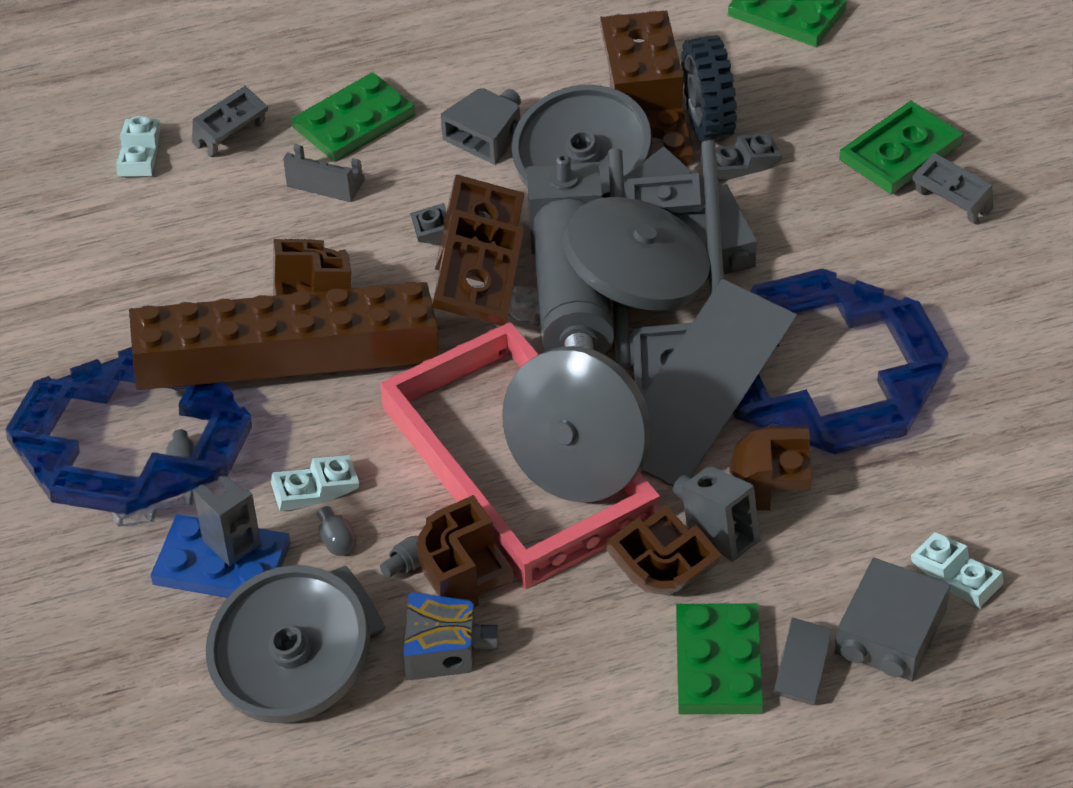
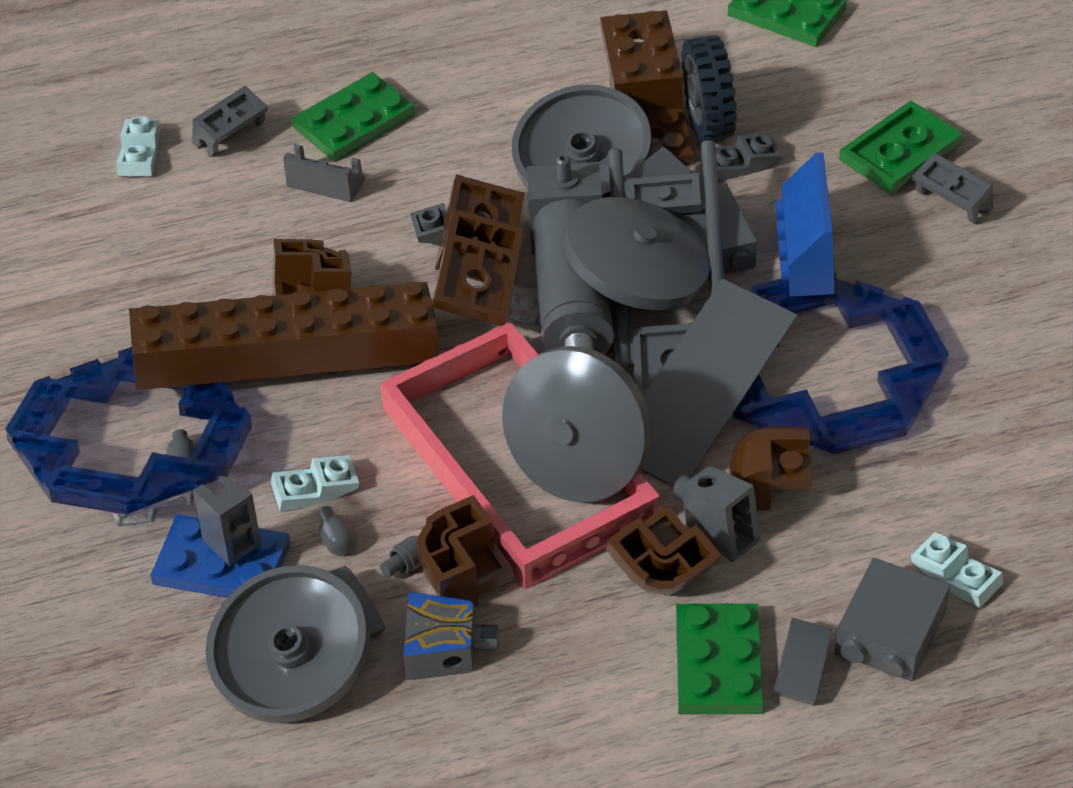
(482, 123): dark grey torso -> none
(806, 231): none -> blue slope

